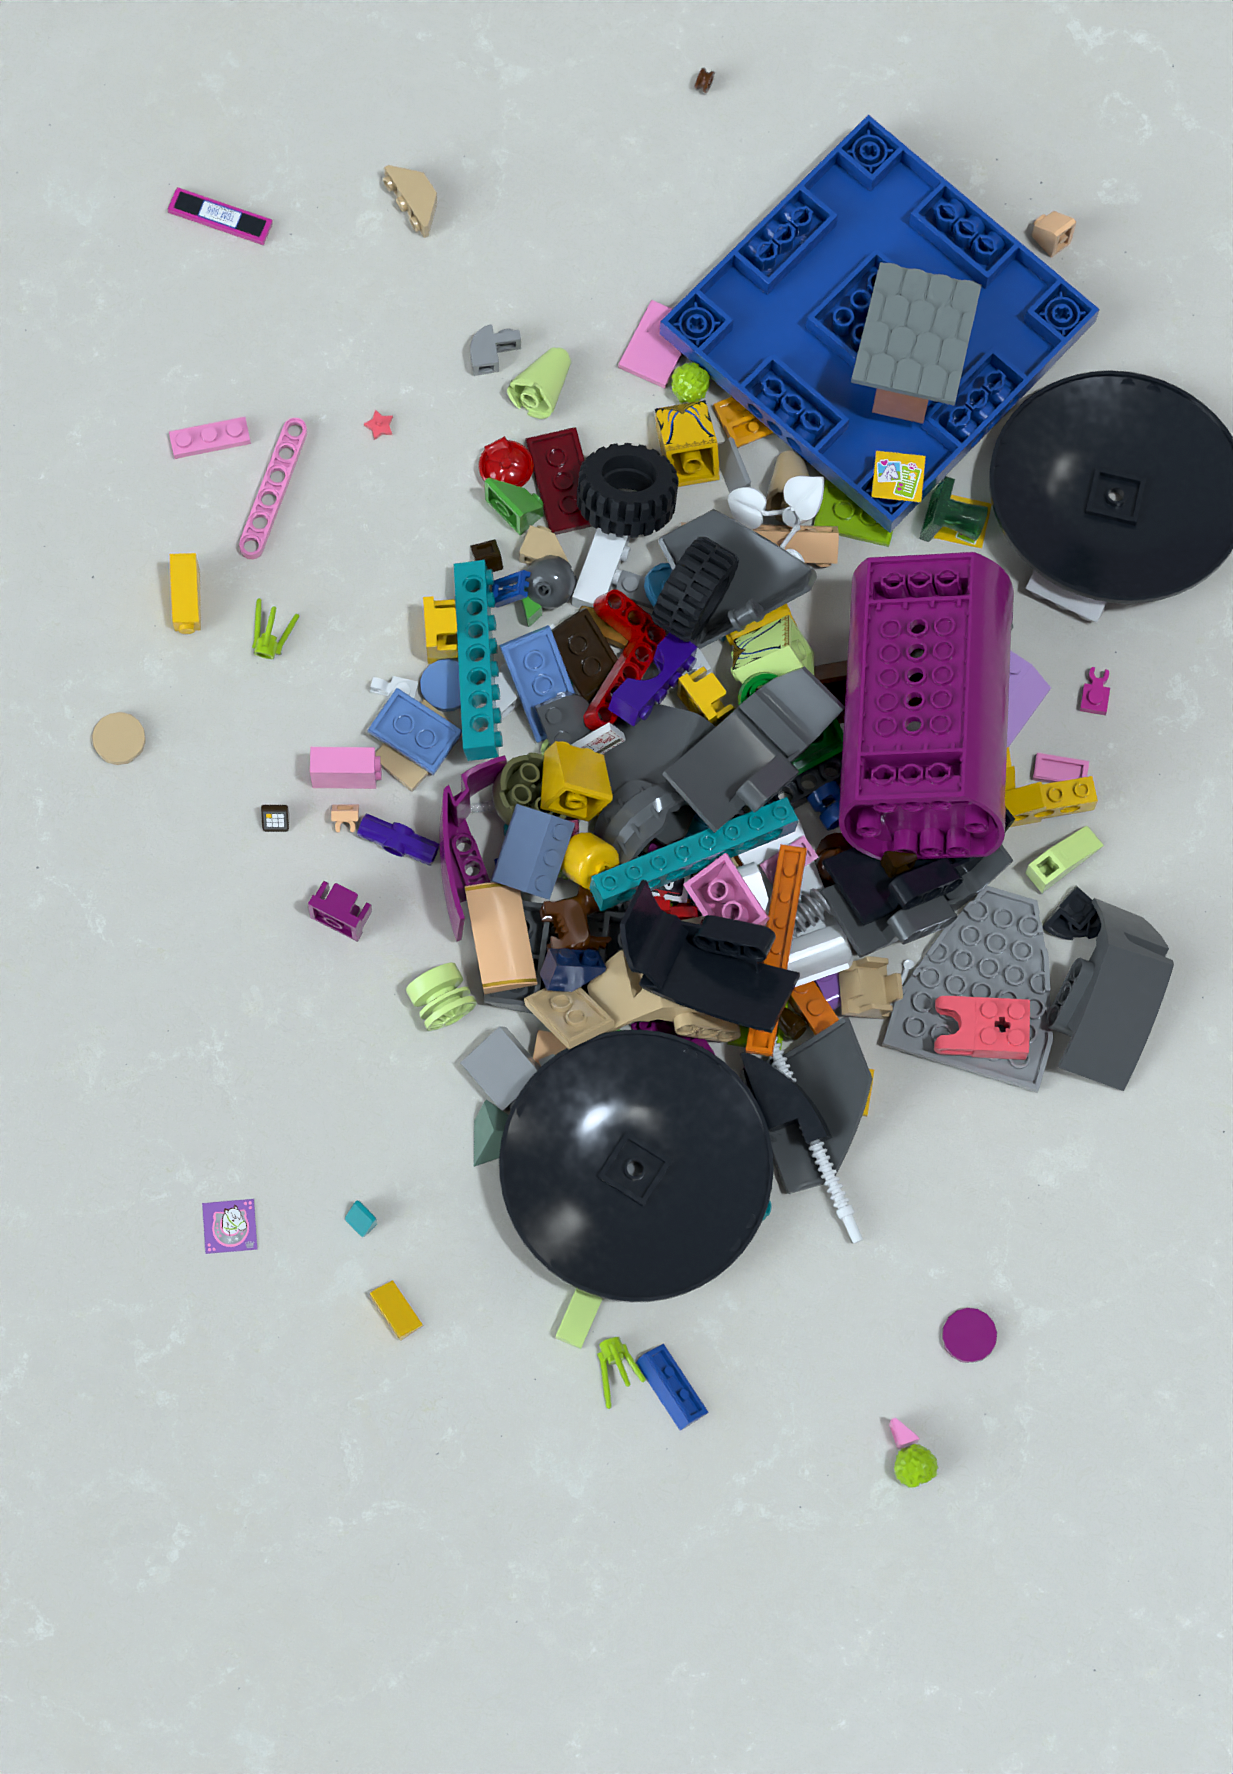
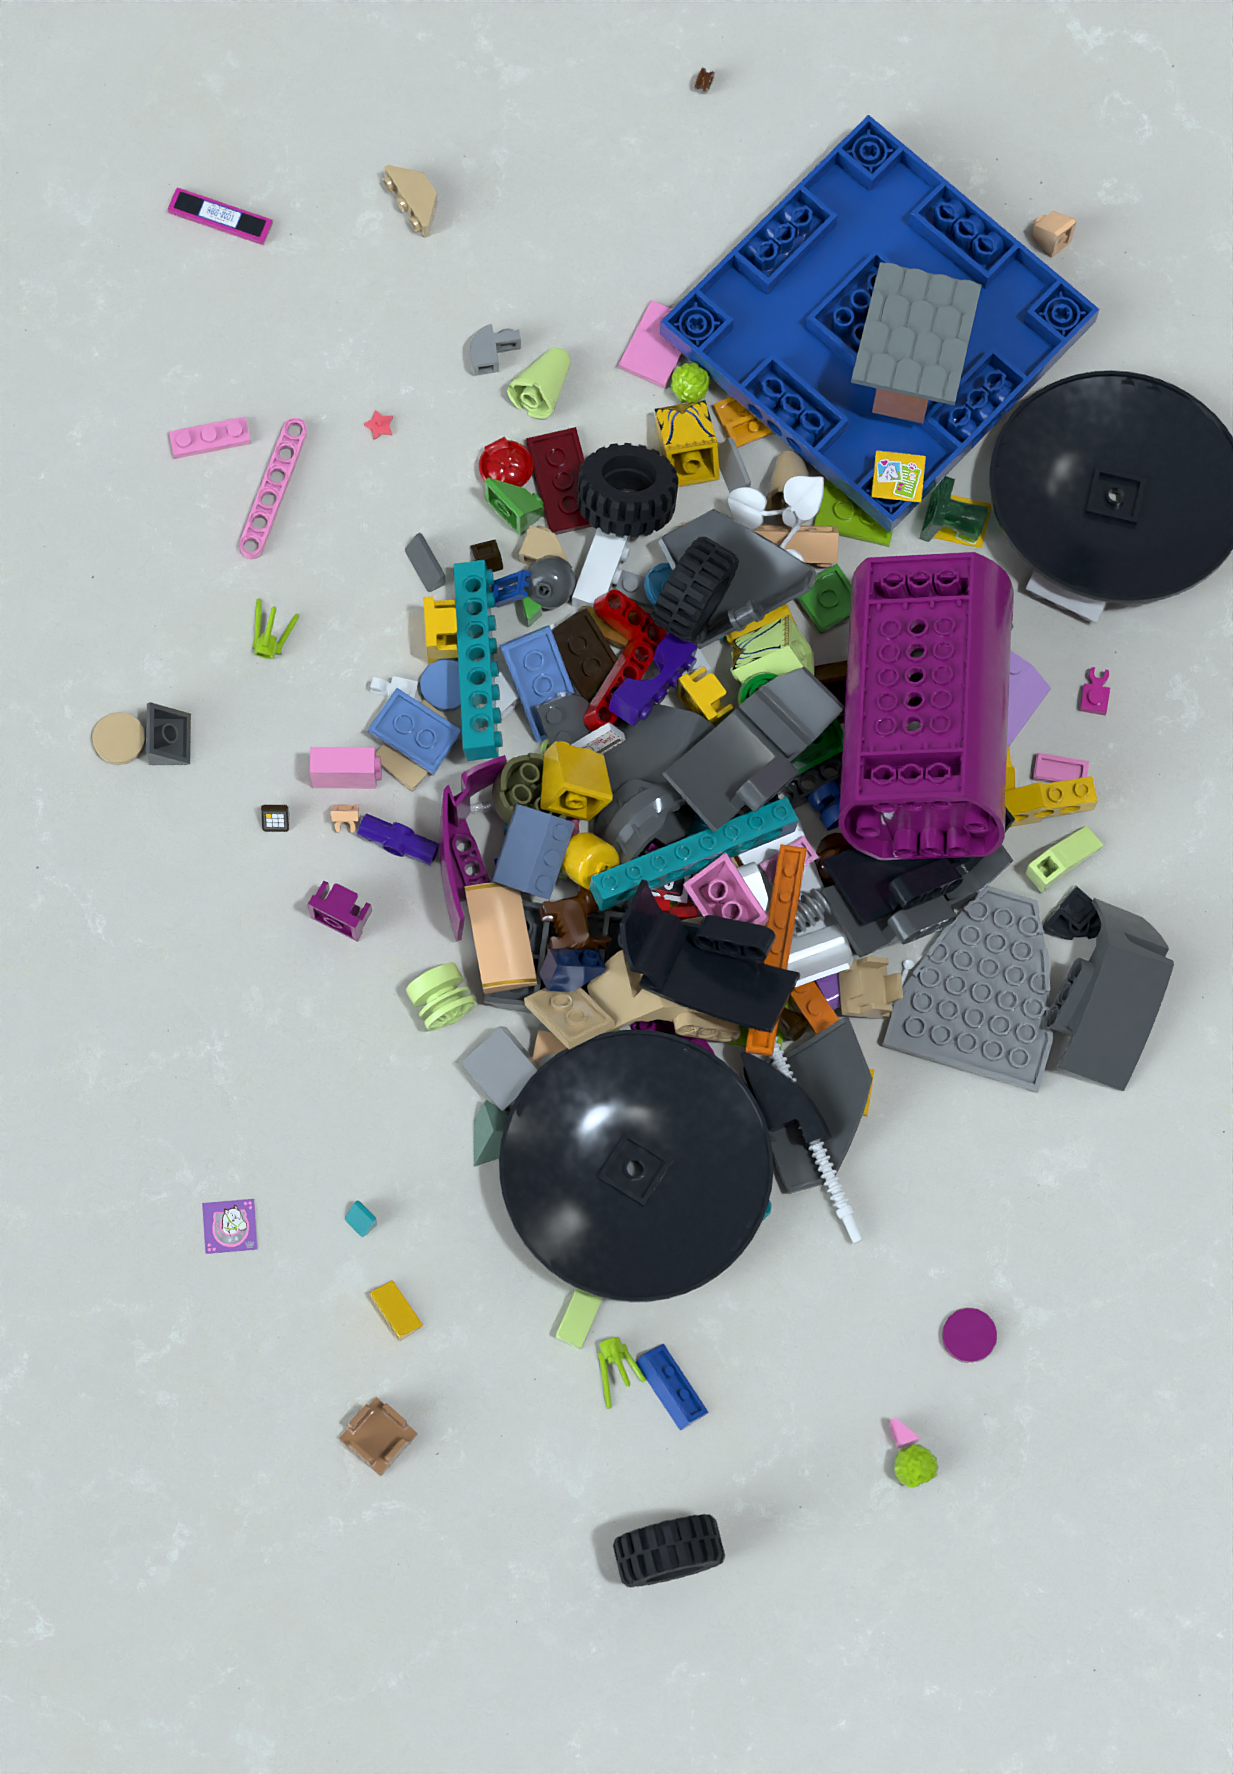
(167, 735): none -> dark grey slope
(185, 592): yellow slope -> none
(378, 1435): none -> medium nougat panel
(425, 563): none -> dark grey slope
(668, 1550): none -> black tyre
(828, 600): none -> bright green plate
(897, 862): dark brown slope -> none
(977, 1028): coral brick -> none

